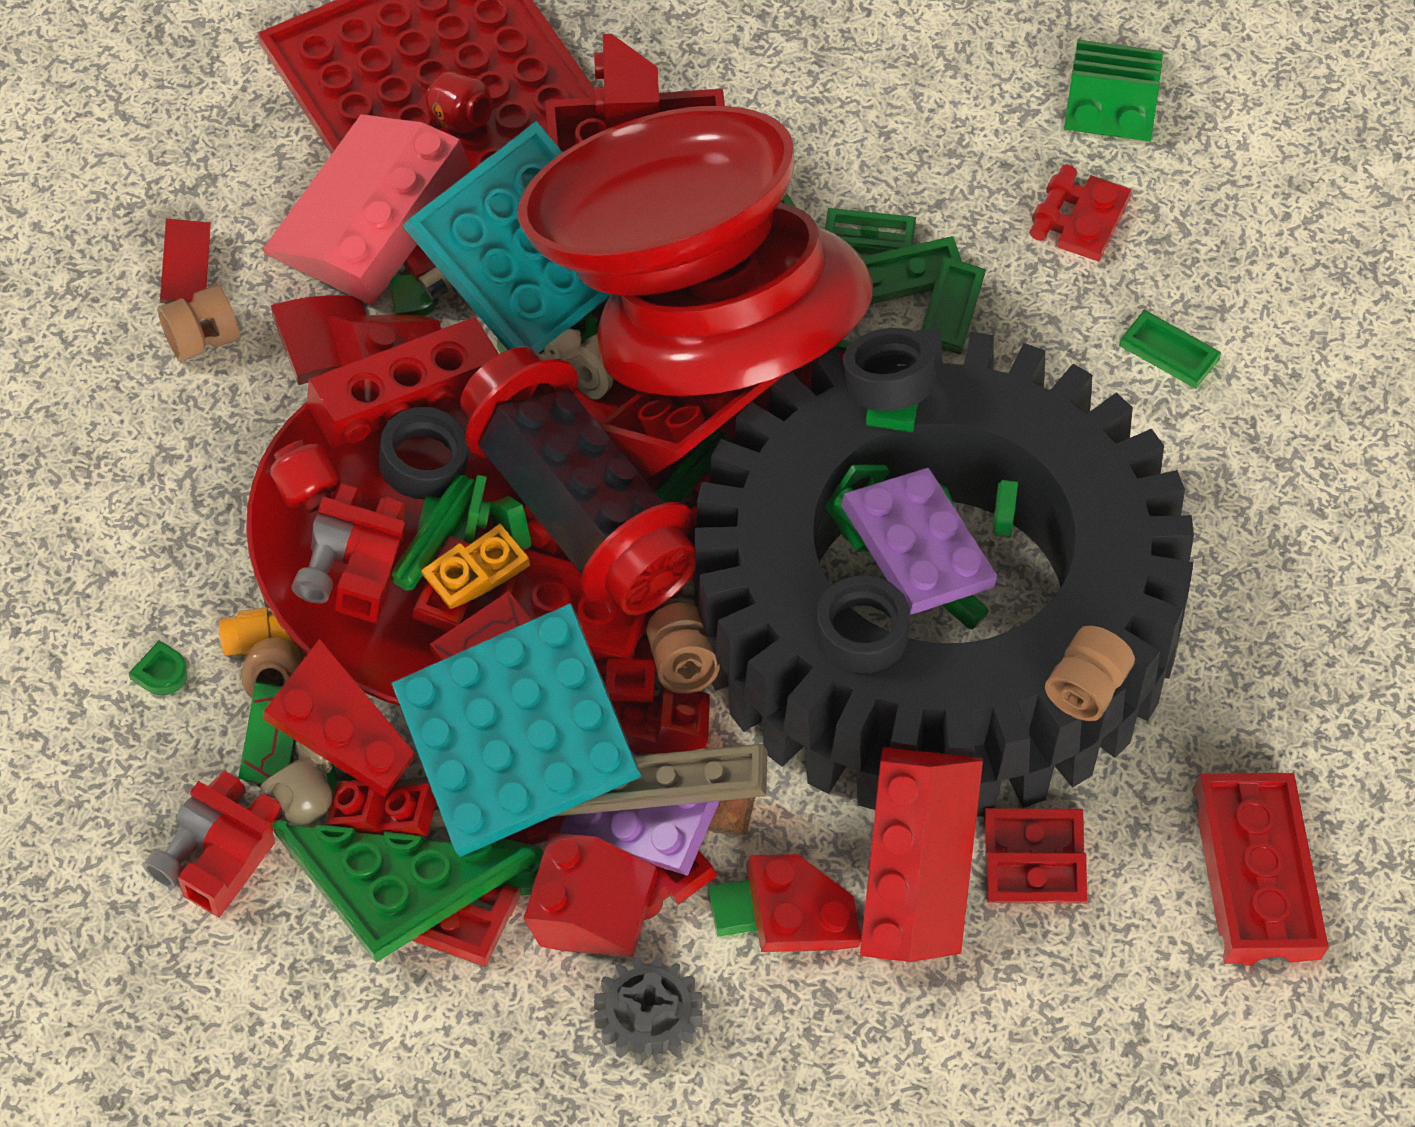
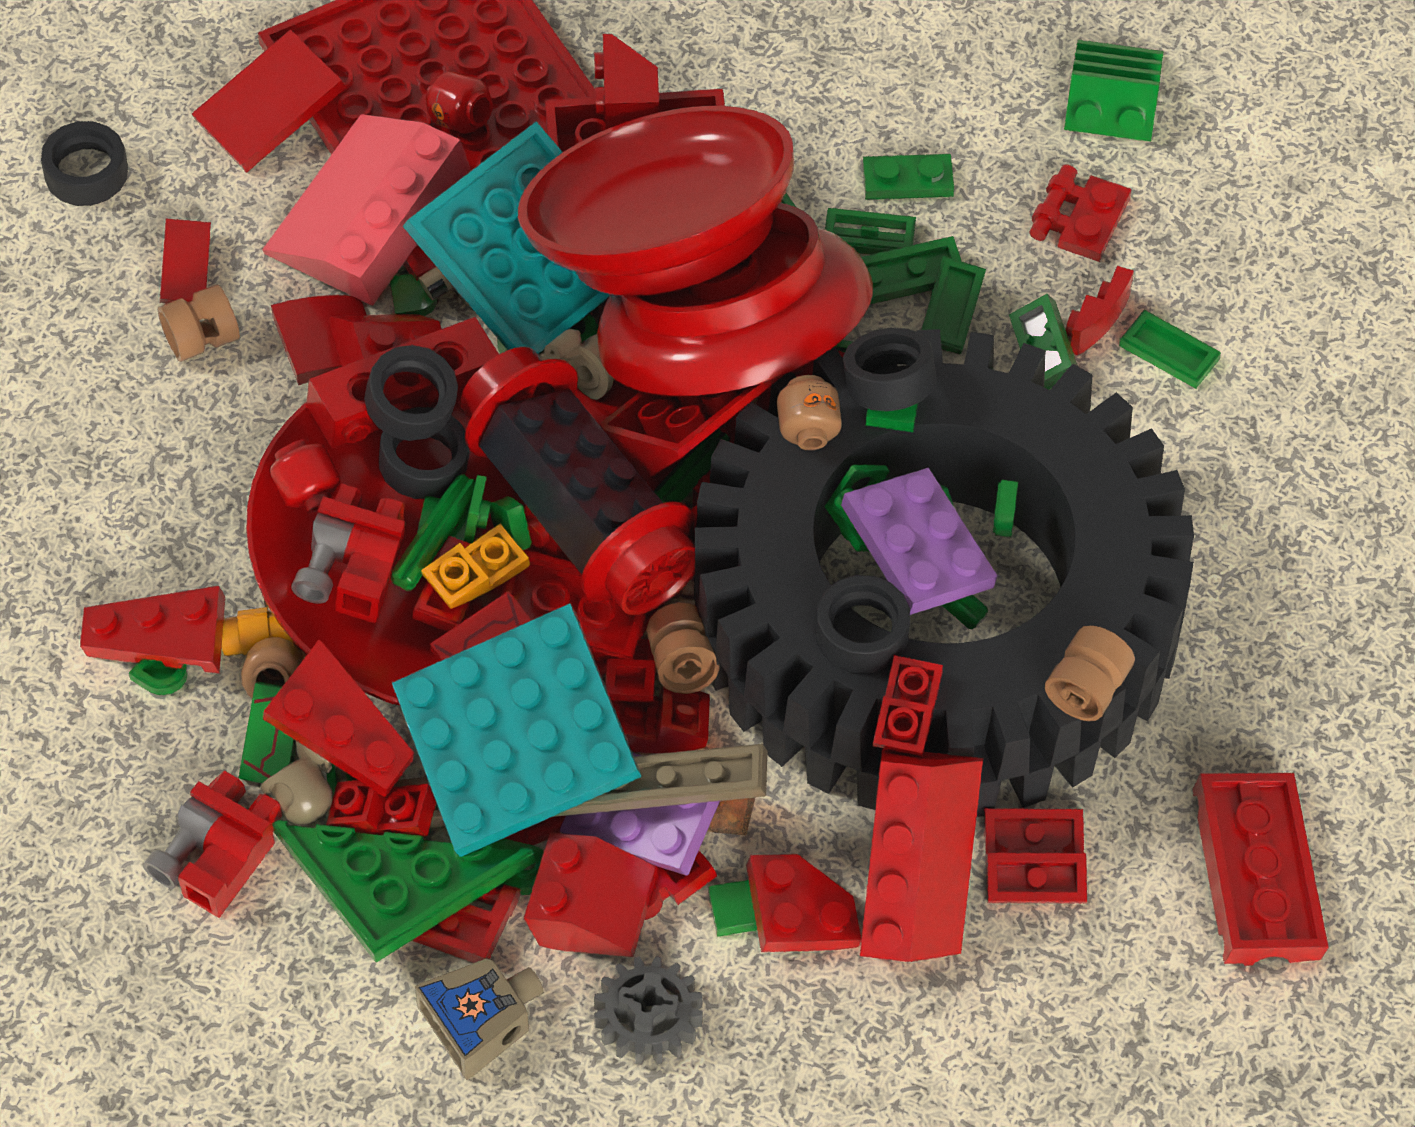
(89, 189): none -> black tyre
(163, 628): none -> red wing
(268, 100): none -> red tile
(418, 361): none -> black tyre
(477, 1011): none -> torso
(808, 411): none -> medium nougat head
(908, 176): none -> green piece
(908, 705): none -> red slope
(1043, 328): none -> green piece
(1099, 313): none -> red slope

